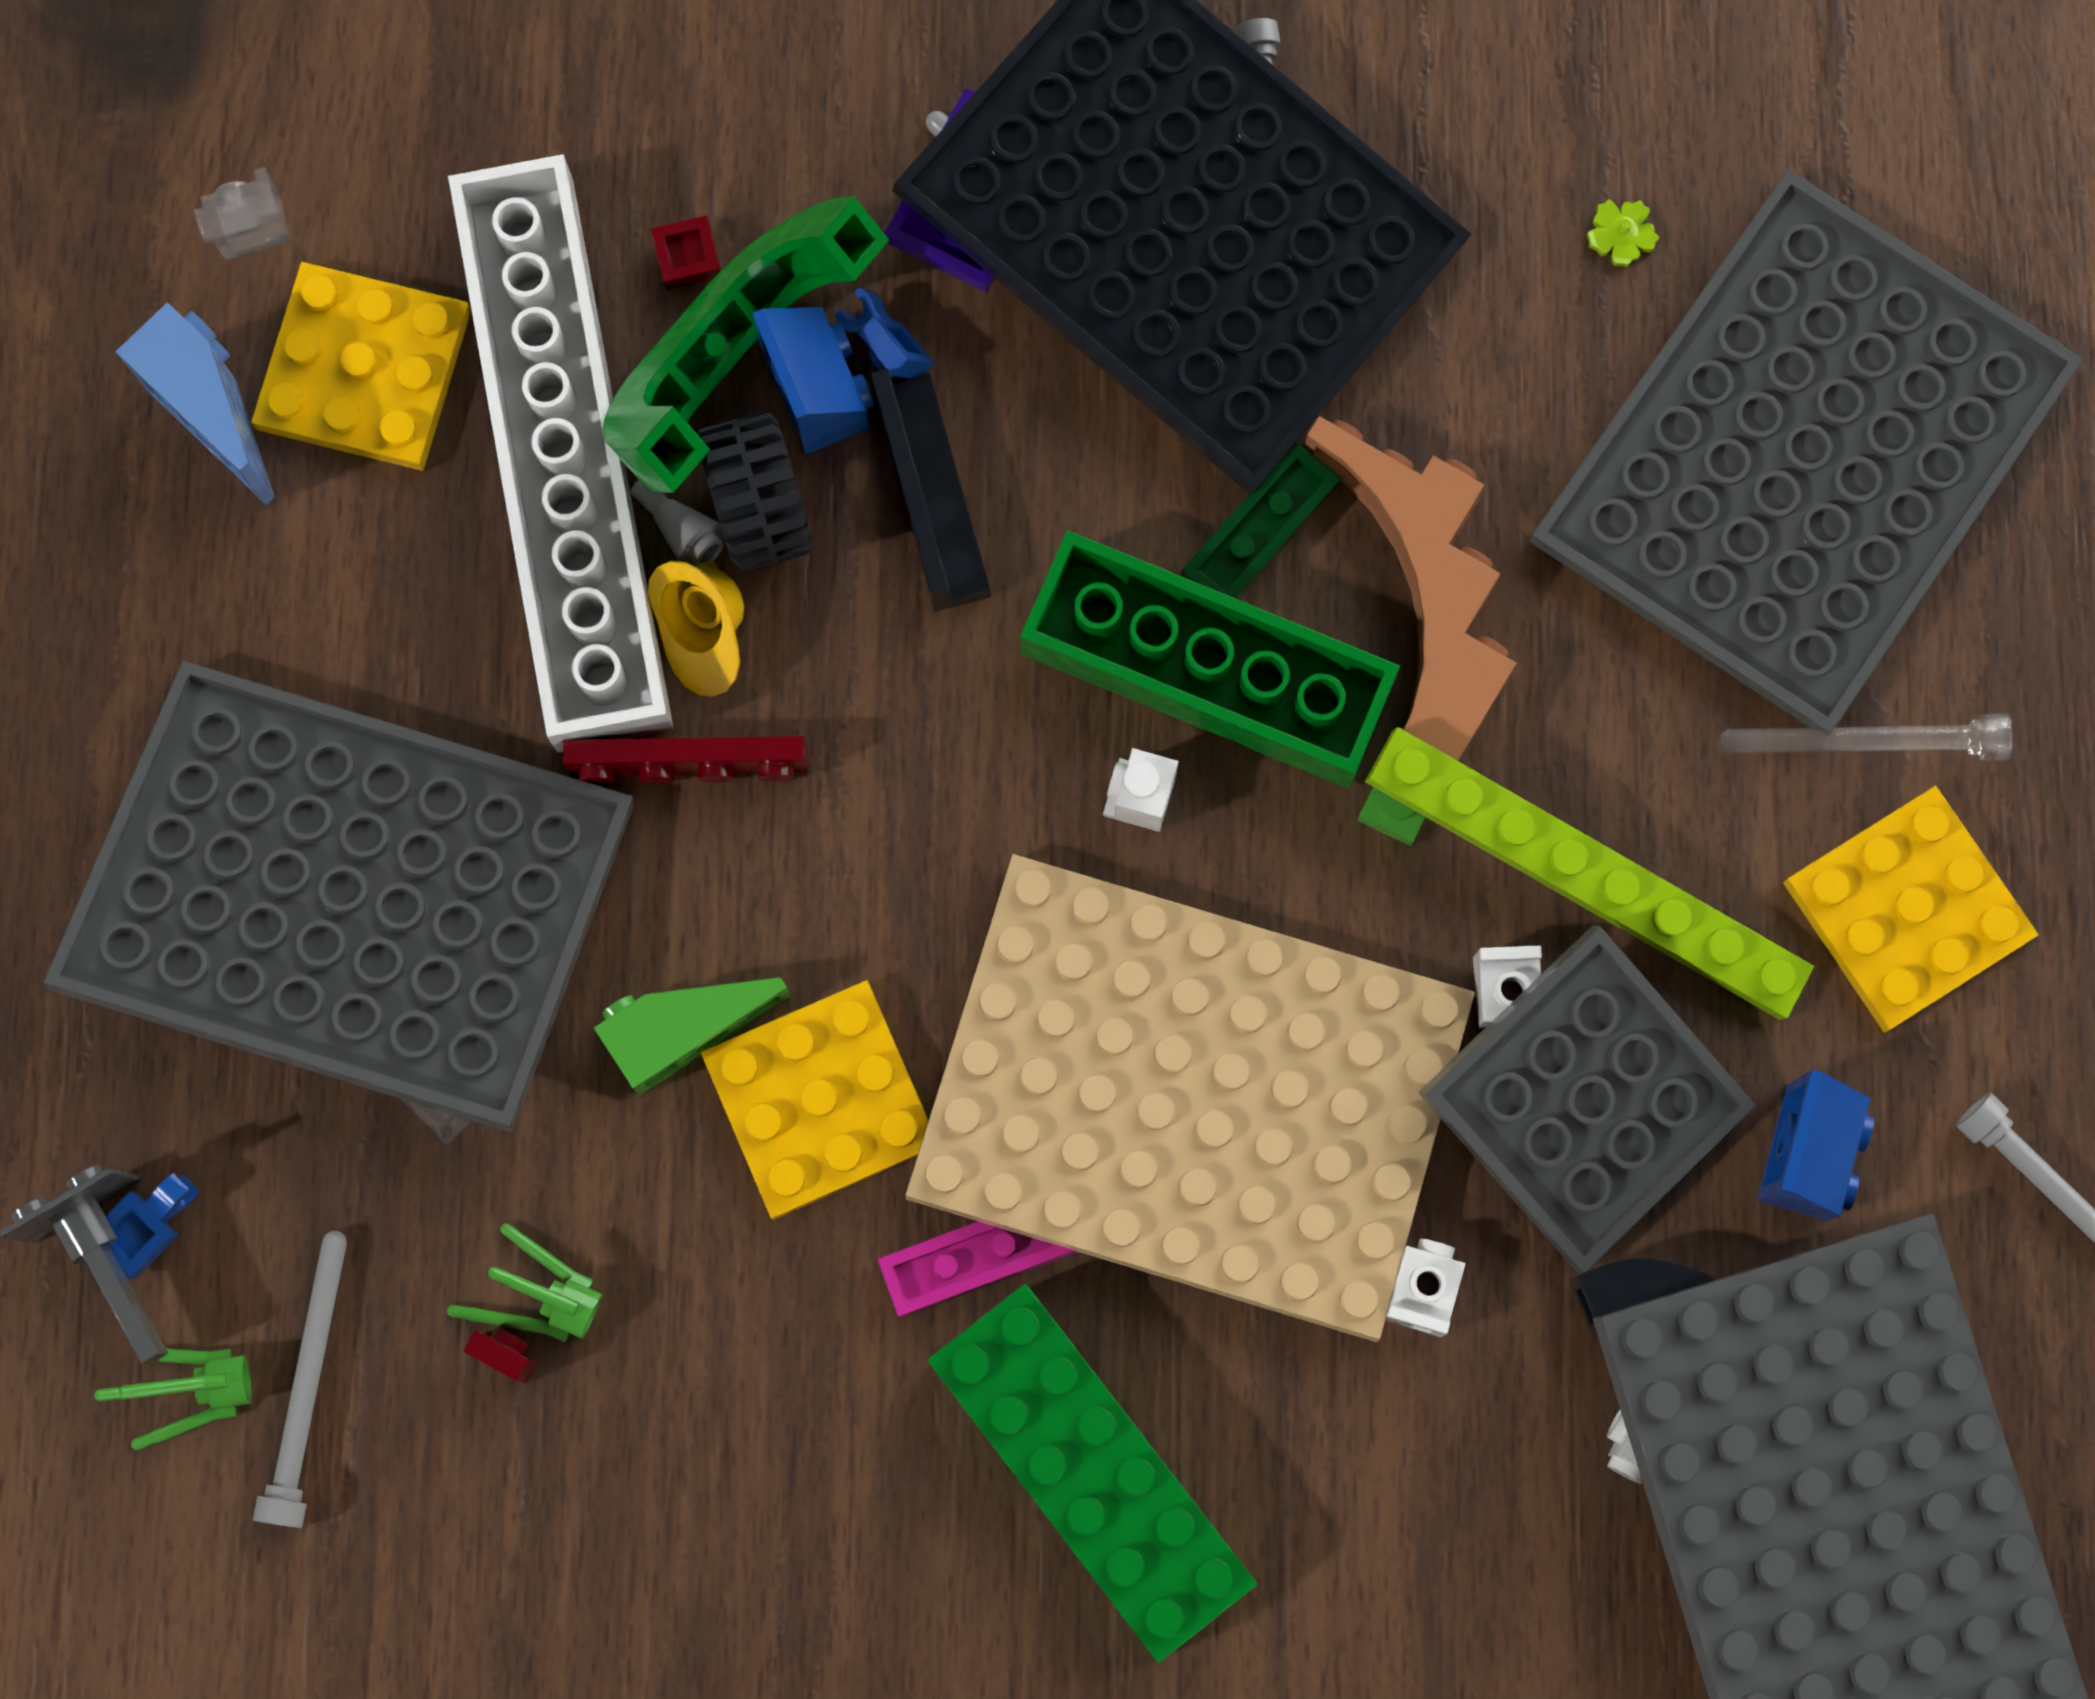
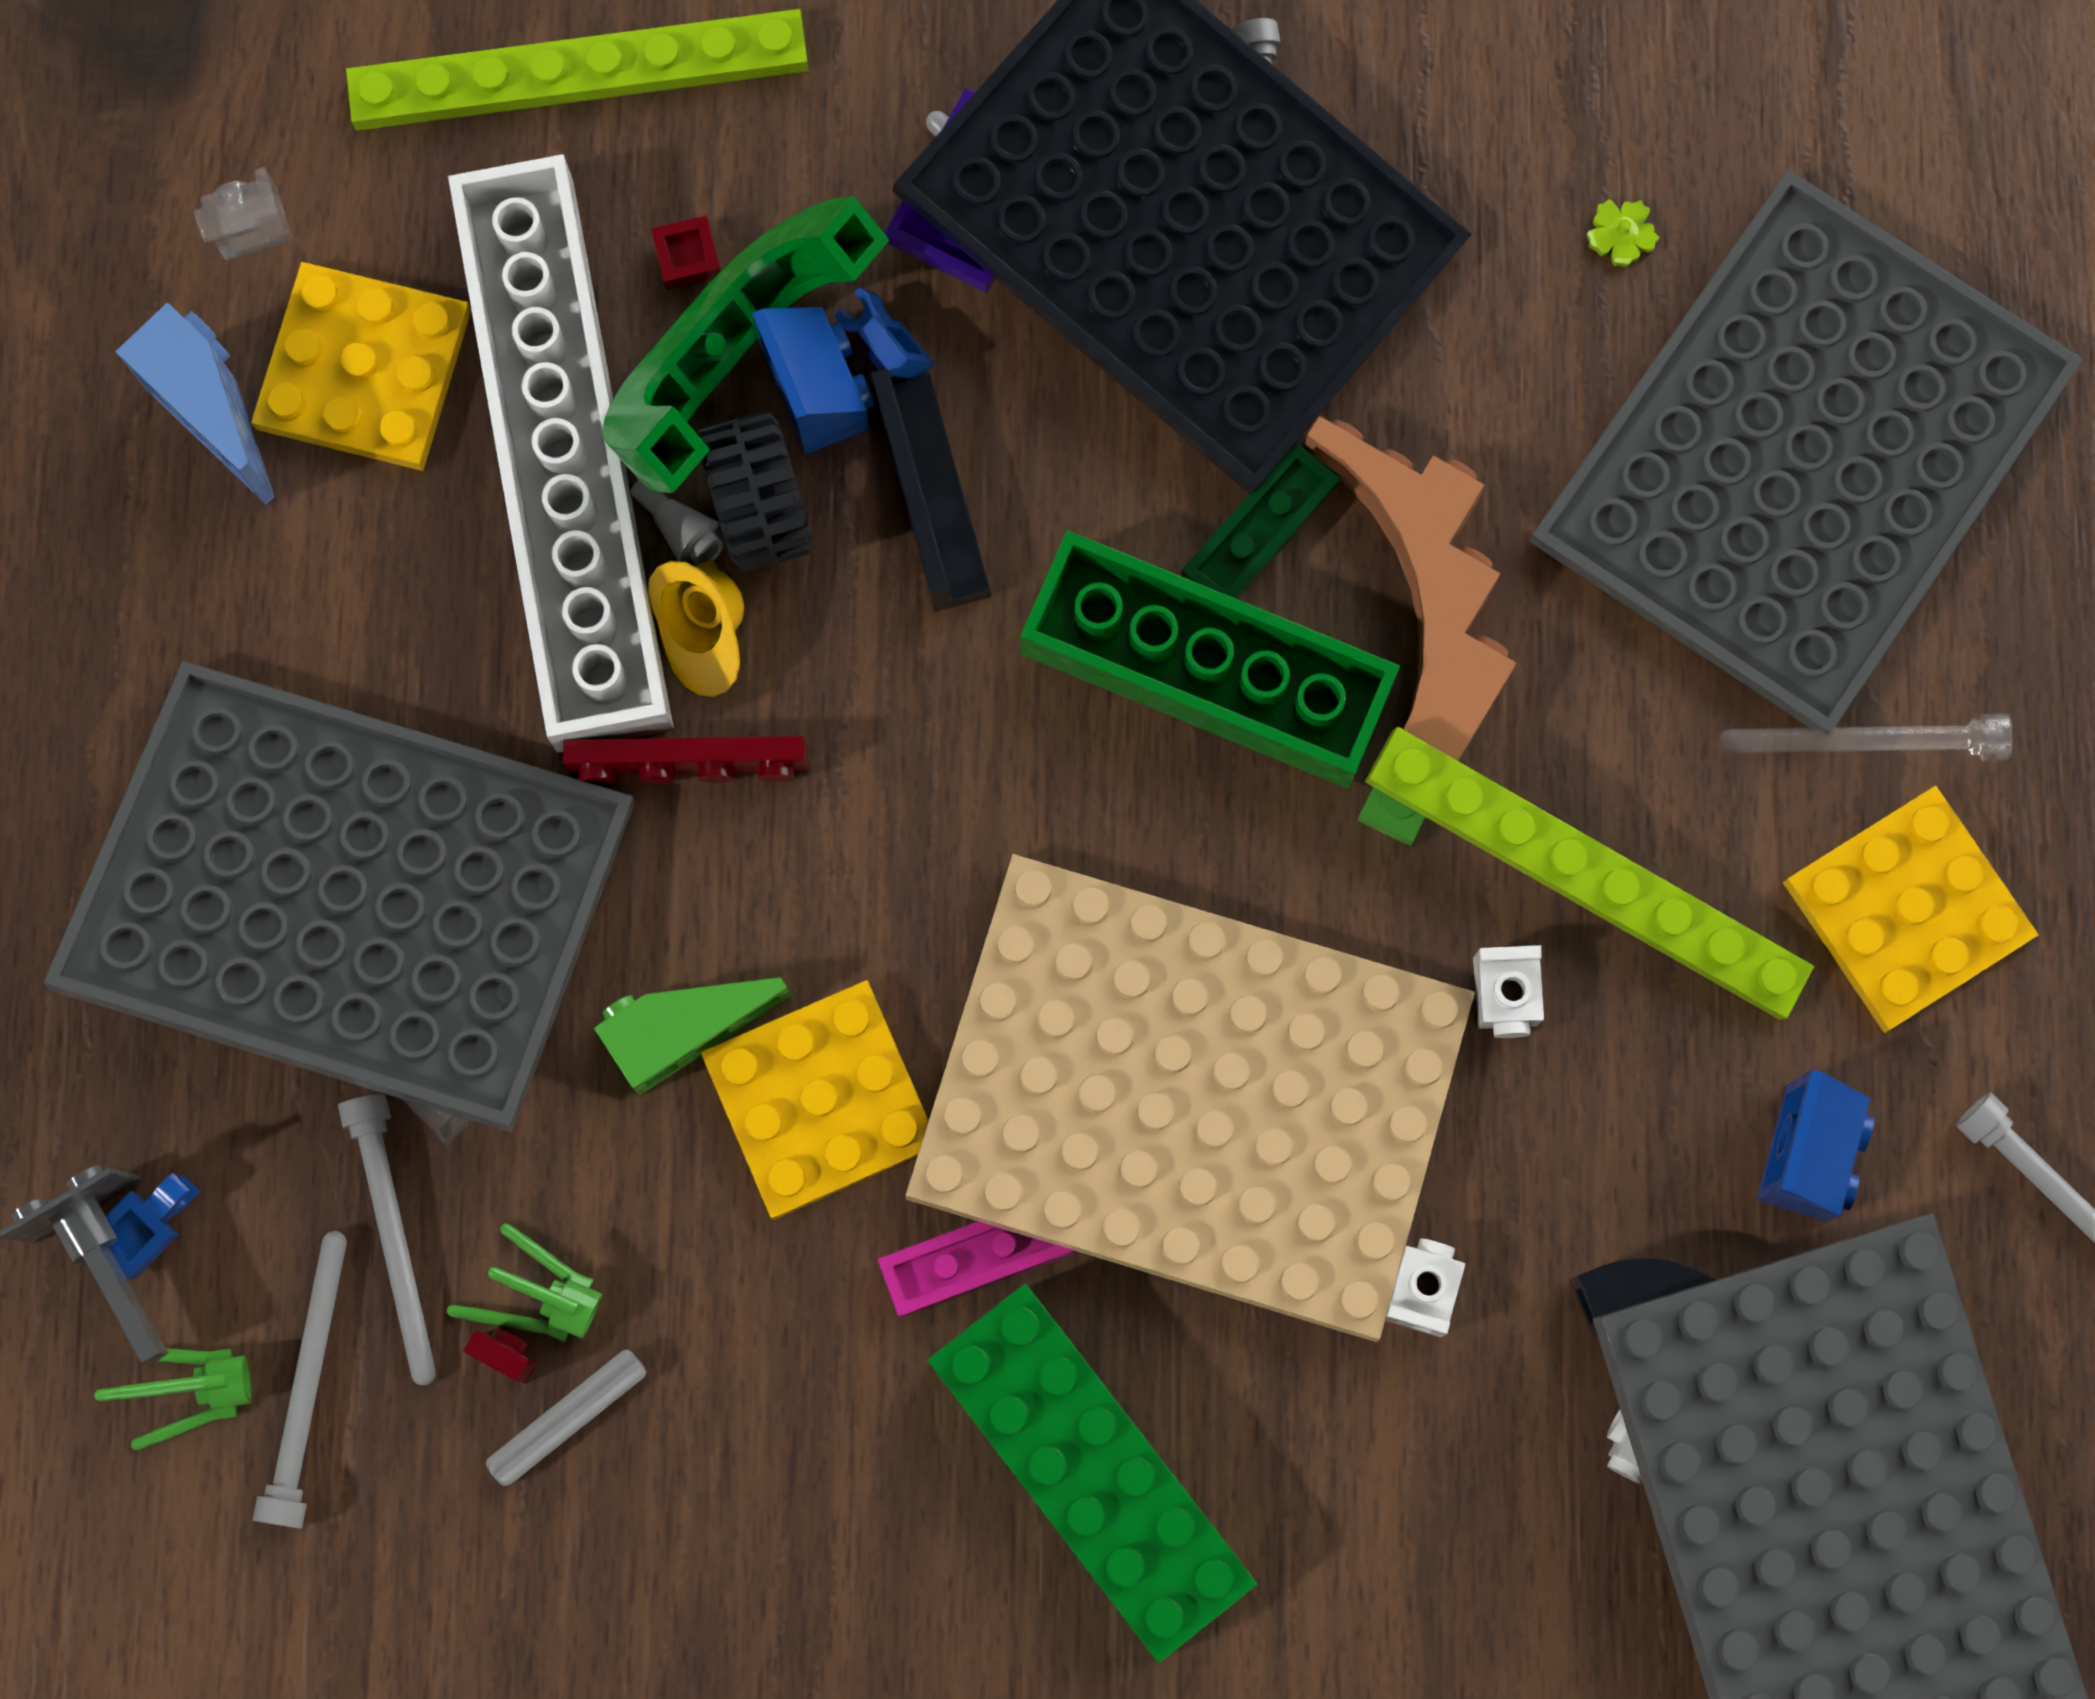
(367, 1121): none -> light grey piece
(565, 1417): none -> light grey axle
(577, 69): none -> lime plate
(1141, 789): white brick -> none
(1587, 1099): dark grey plate -> none

